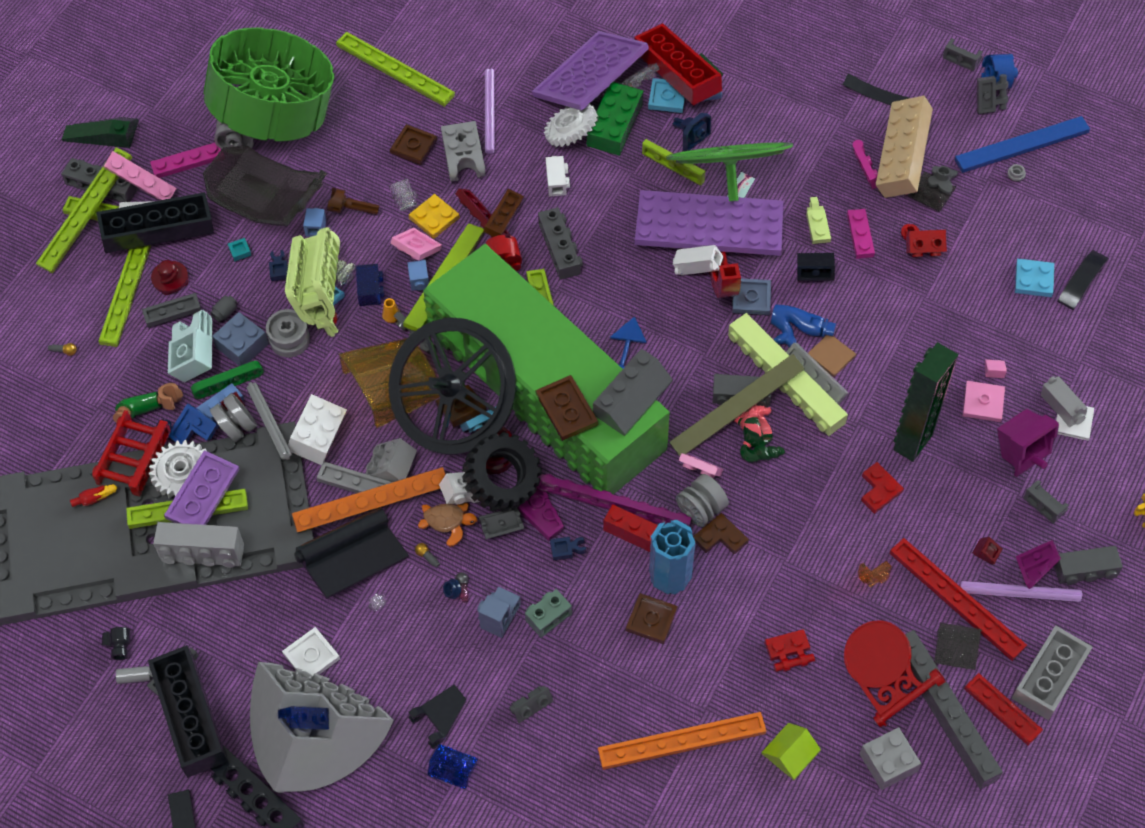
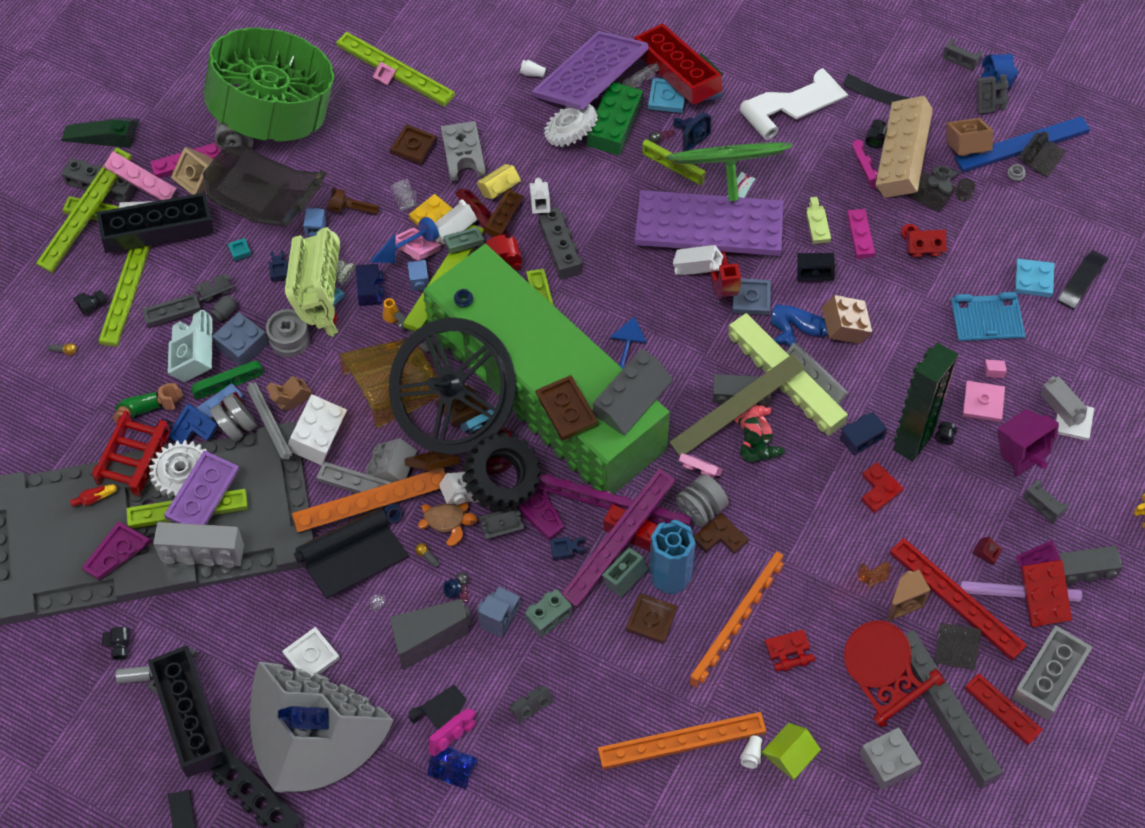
(87, 303): none -> black piece
(115, 550): none -> magenta wing
(169, 277): dark red plate -> none
(190, 170): none -> tan slope
(220, 286): none -> dark grey hinge
(290, 394): none -> medium nougat brick
(383, 73): none -> bright pink slope
(387, 253): none -> blue piece
(397, 513): none -> dark blue plate
(429, 630): none -> dark grey slope
(432, 460): none -> reddish brown plate
(451, 731): none -> dark pink hinge
(455, 220): none -> white brick
(463, 240): none -> sand green plate
(463, 293): none -> dark blue plate
(489, 111): lavender axle -> none
(498, 181): none -> light yellow brick
(532, 69): none -> white cone
(539, 196): none -> white brick
(556, 176): white brick -> none
(618, 537): none -> magenta plate
(624, 572): none -> sand green brick
(655, 137): none -> piece
(734, 624): none -> orange plate
(751, 754): none -> white cone
(797, 104): none -> white door
(832, 355): medium nougat piece -> none
(847, 319): none -> medium nougat brick
(863, 433): none -> dark blue brick
(876, 134): none -> black piece
(909, 596): none -> medium nougat slope
(946, 433): none -> black wheel
(965, 189): none -> clear smoke wheel
(969, 136): none -> medium nougat brick
(987, 317): none -> dark azure window
(1041, 153): none -> clear smoke hinge
(1046, 593): none -> red plate

